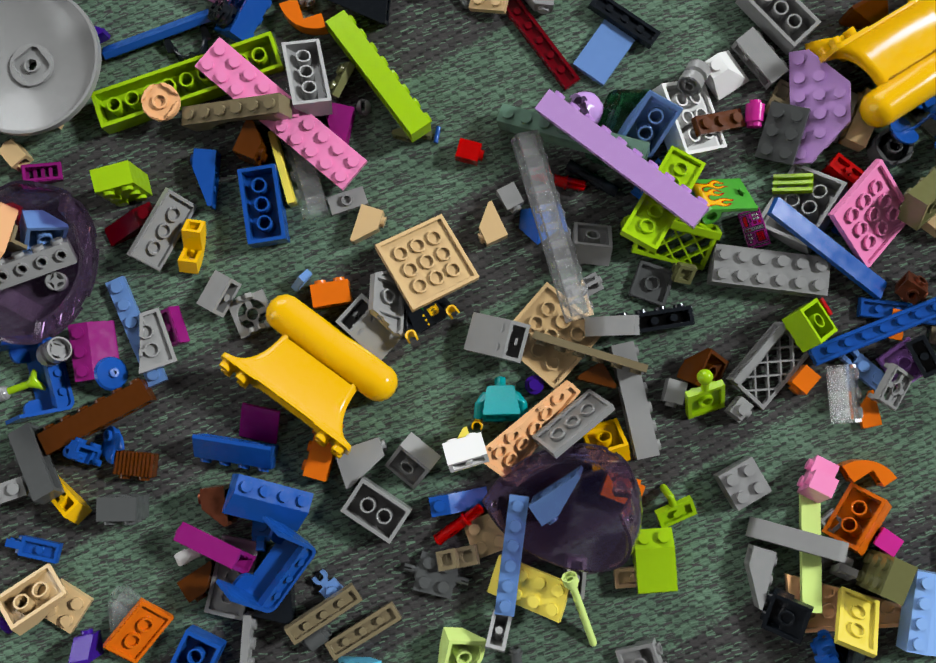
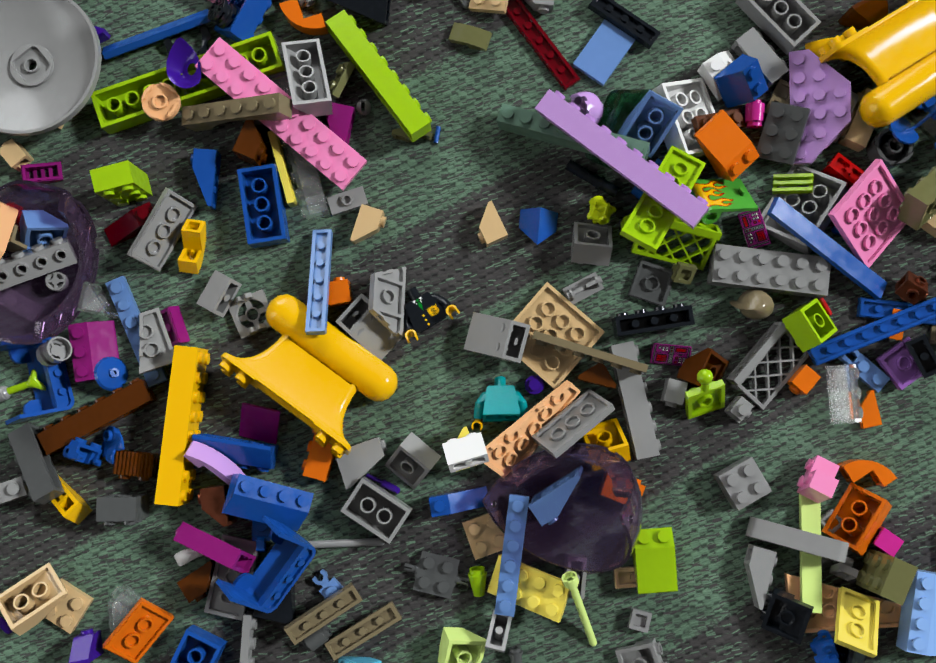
(36, 548): blue hinge -> none
(96, 302): none -> clear slope
(177, 63): none -> dark purple piece
(181, 422): none -> yellow brick
(213, 460): none -> lavender slope
(301, 280): medium blue tile -> none
(319, 282): none -> medium blue plate
(347, 543): none -> light grey piece
(385, 484): none -> dark purple piece
(426, 262): tan plate -> none
(457, 558): dark tan slope -> none
(458, 524): red axle -> none
(469, 35): none -> olive slope
(469, 152): red brick -> none
(477, 578): none -> lime cone
(510, 198): light grey brick -> none
(552, 226): clear brick -> none
(570, 183): red axle -> none
(600, 210): none -> neon yellow rock
(612, 325): light grey slope -> none
(639, 620): none -> light grey plate
(669, 354): none -> slope
(675, 510): lime plate -> none
(693, 77): light grey wheel -> none
(726, 146): none -> orange slope
(741, 81): none -> blue slope
(754, 304): none -> dark tan piece
(893, 398): light grey piece -> none

